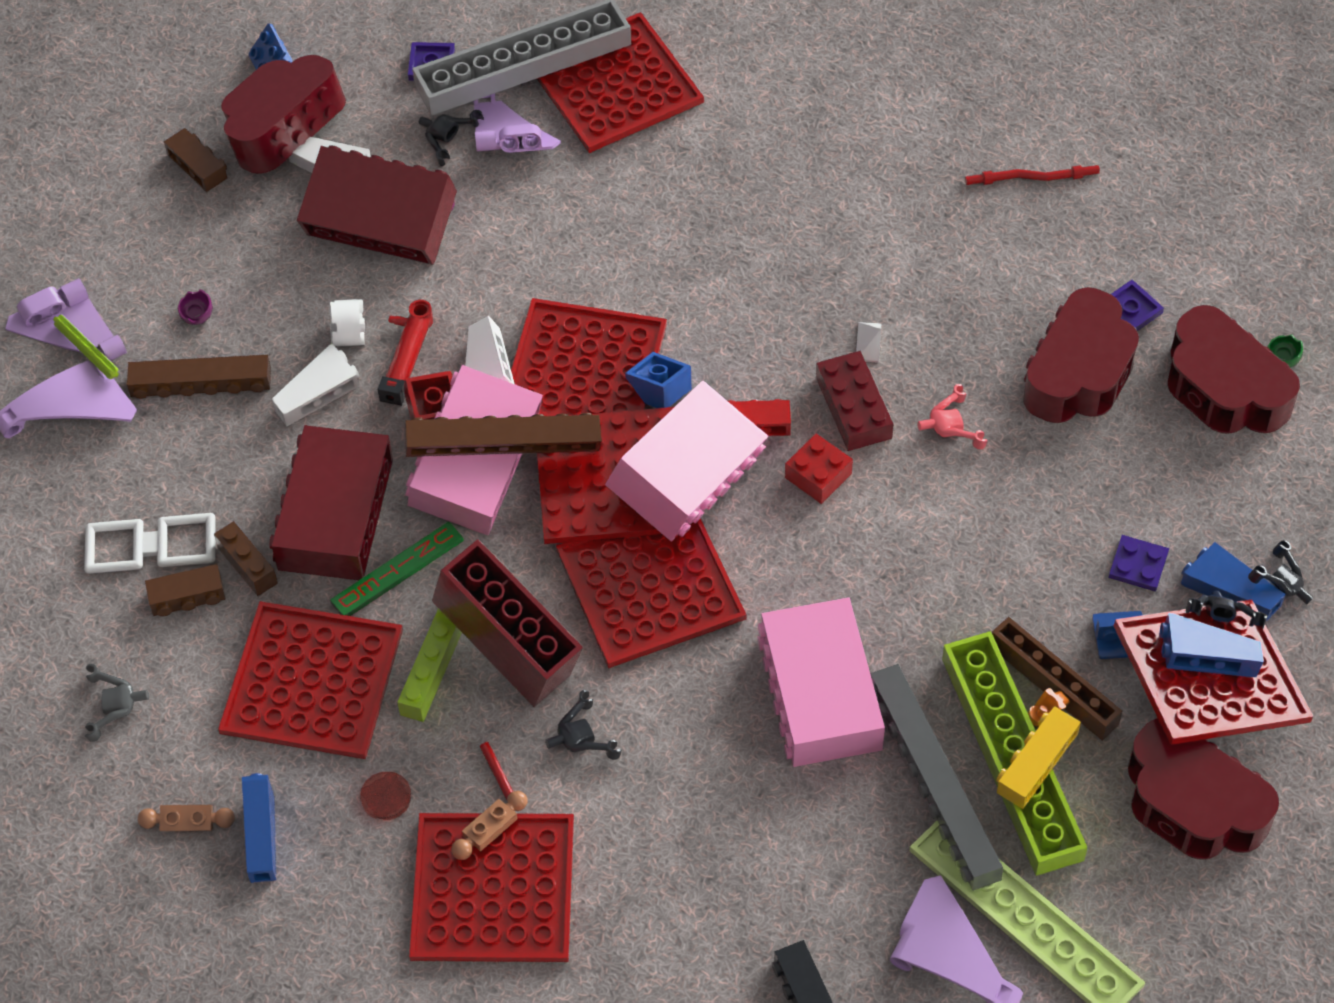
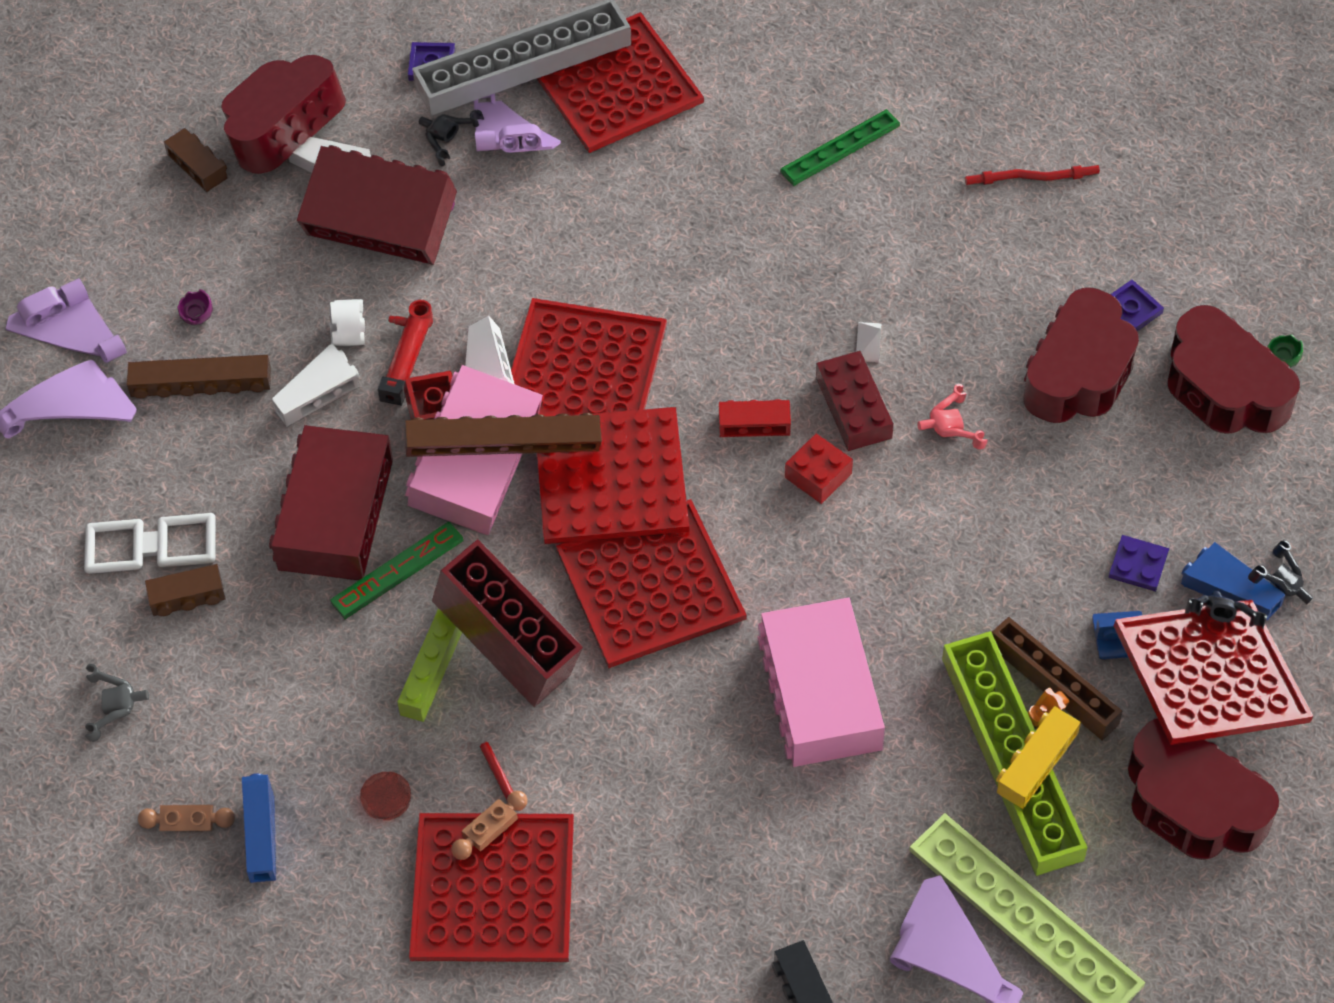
(86, 347): lime axle -> none
(245, 558): reddish brown brick -> none
(268, 48): blue bracket -> none
(311, 680): red plate -> none
(578, 734): black piece -> none
(660, 380): blue slope -> none
(687, 461): brick -> none
(839, 147): none -> green tile
(936, 779): dark grey brick -> none
(1208, 649): slope -> none

